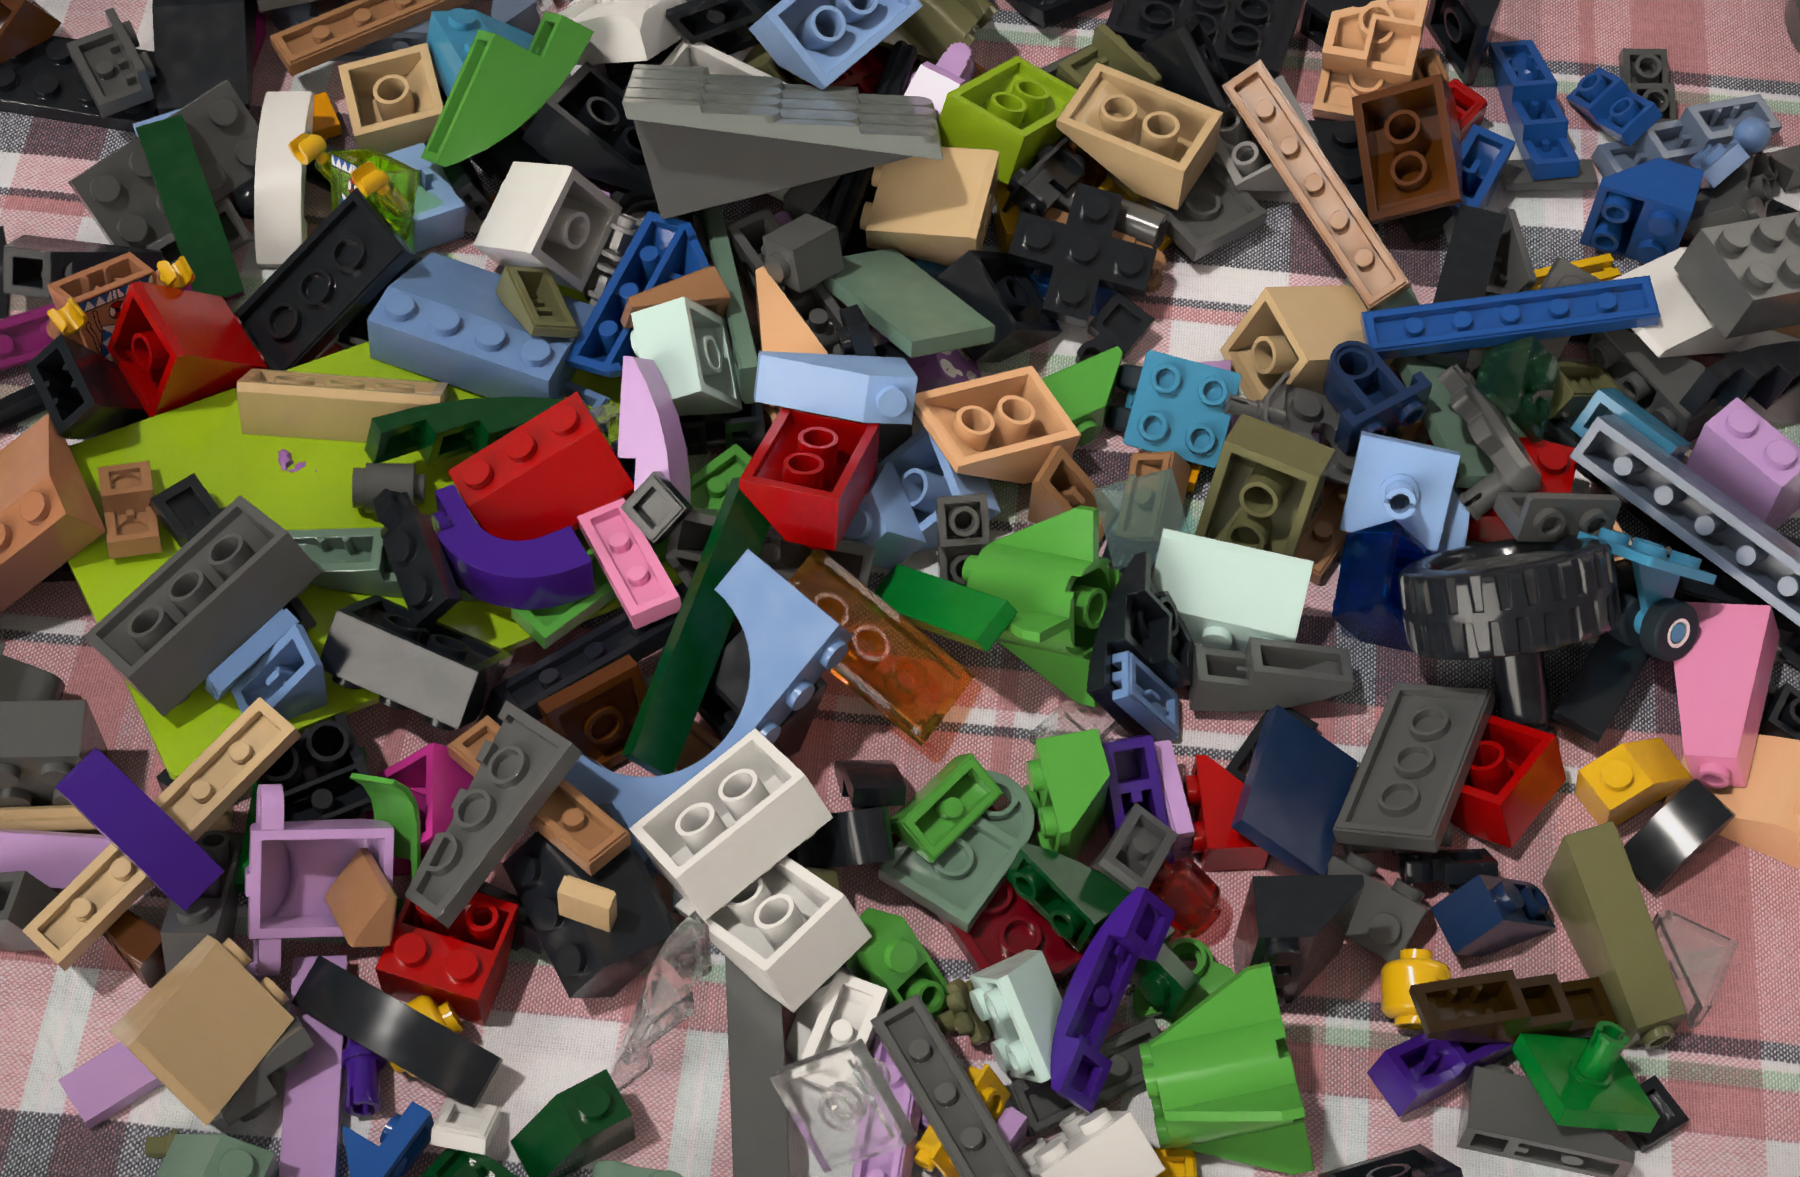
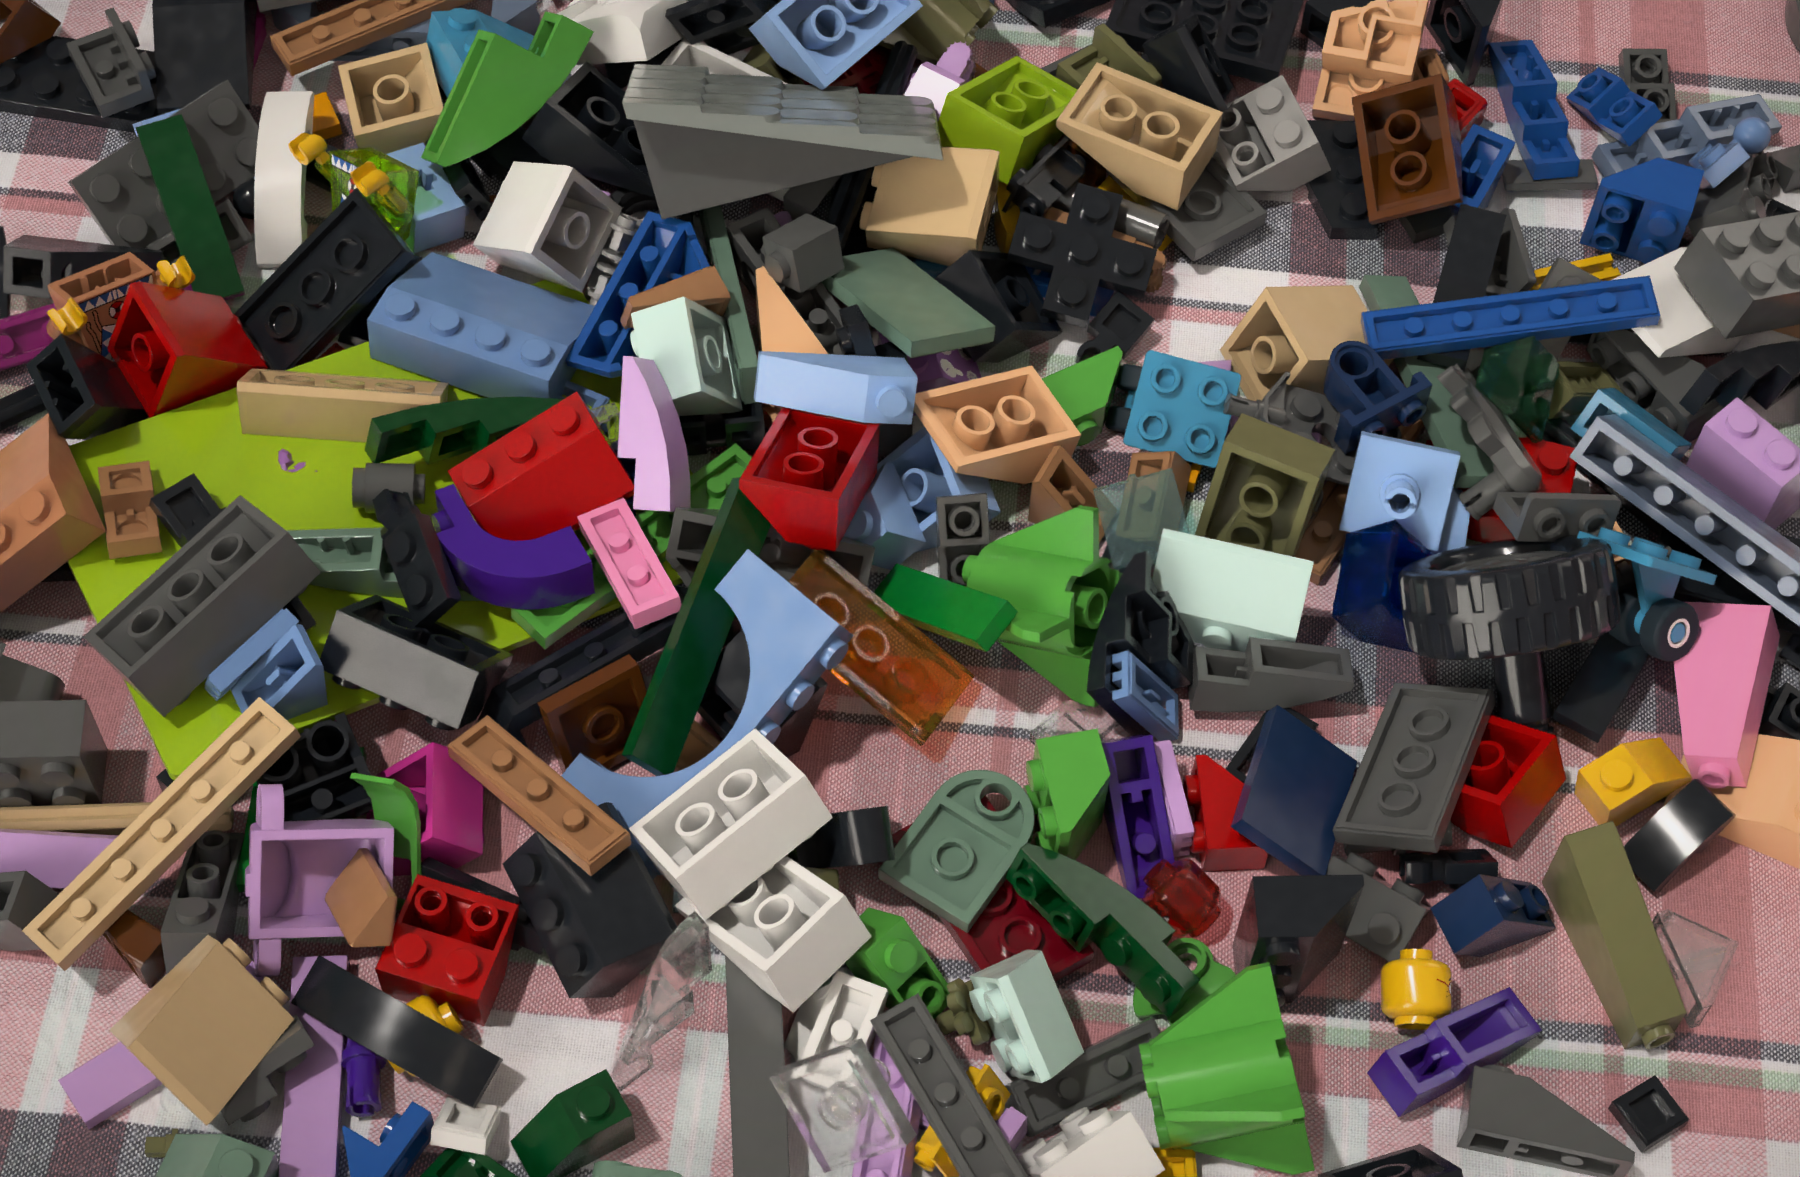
(139, 829): dark purple slope -> none
(505, 795): dark grey wing -> none
(536, 301): olive slope -> none
(587, 903): tan tile -> none
(656, 507): tile -> none
(870, 783): black slope -> none
(945, 807): bright green slope -> none
(1095, 991): dark purple slope -> none
(1135, 850): dark grey slope -> none
(1316, 186): tile -> none
(1500, 1007): dark brown slope -> none
(1586, 1080): green tile -> none

